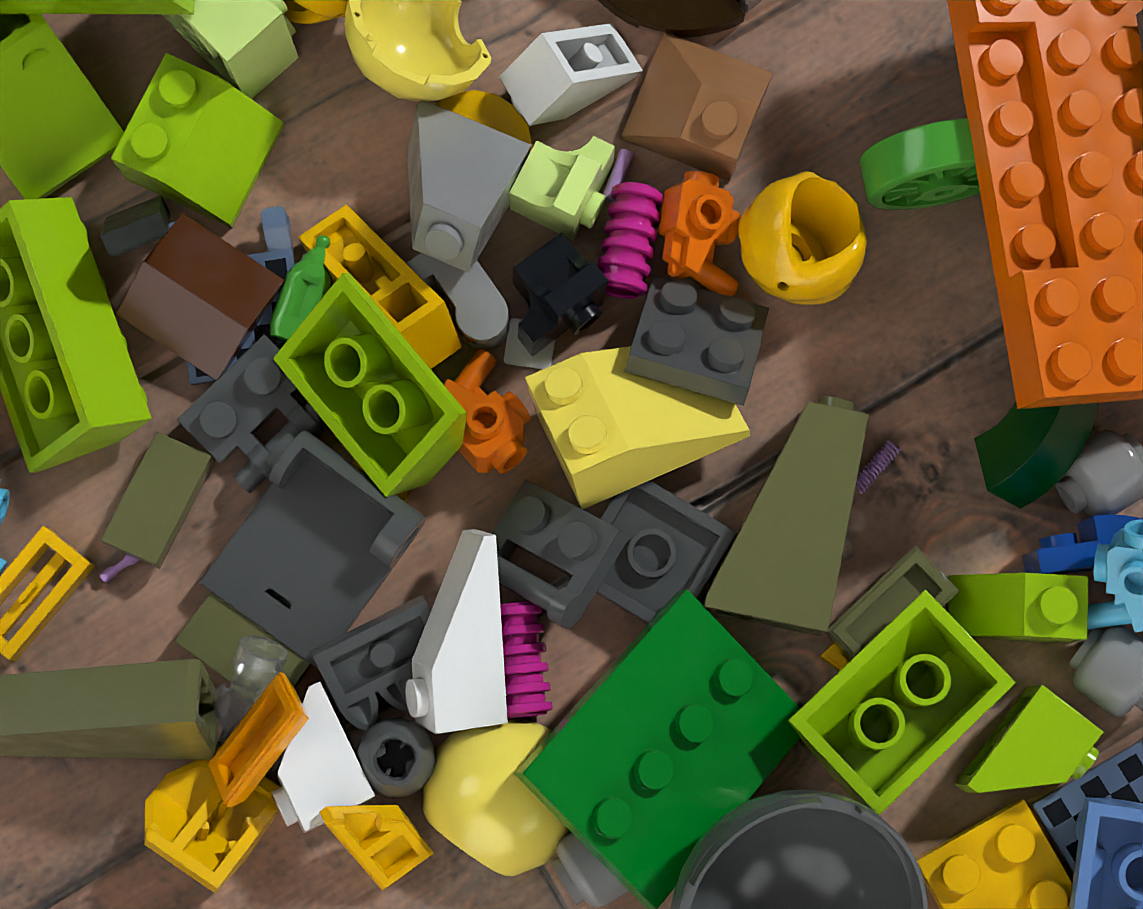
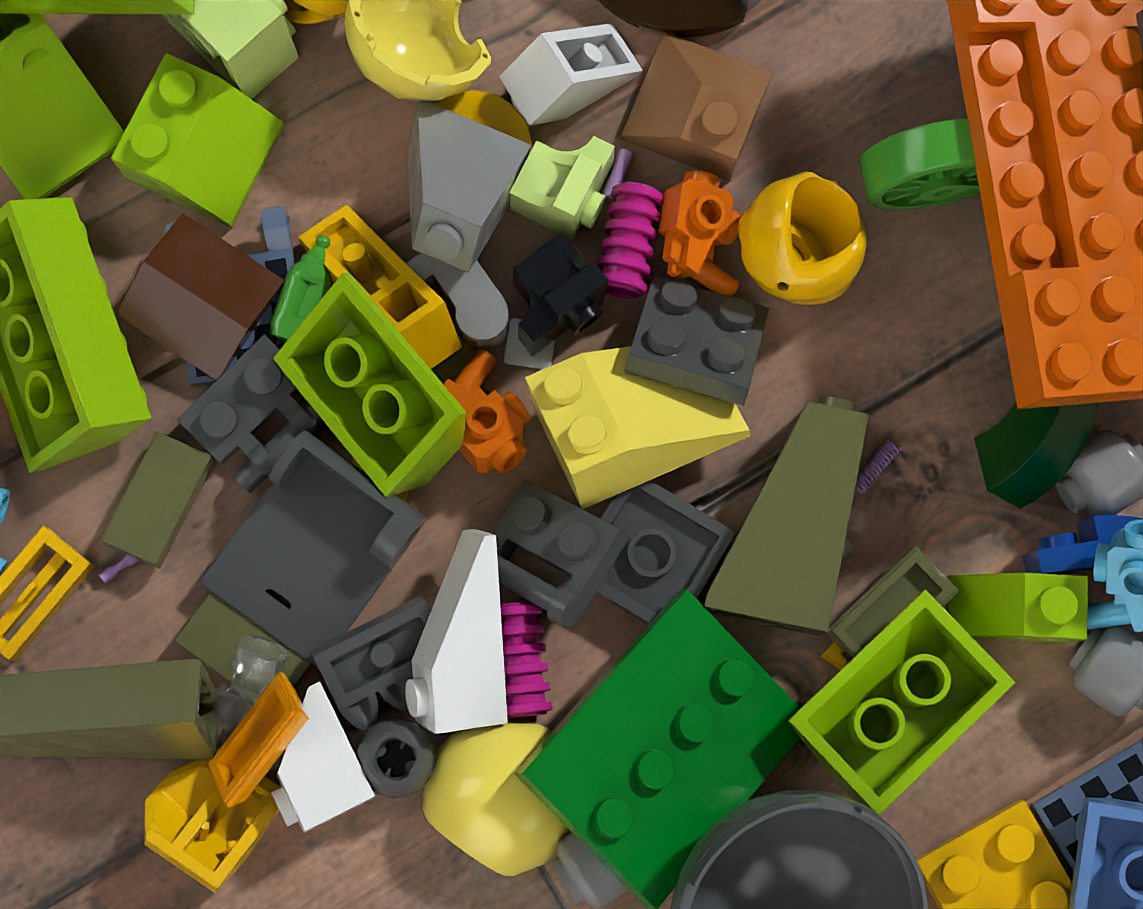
(136, 226): pearl dark grey tile -> none
(378, 839): yellow tile -> none
(1033, 746): lime slope -> none

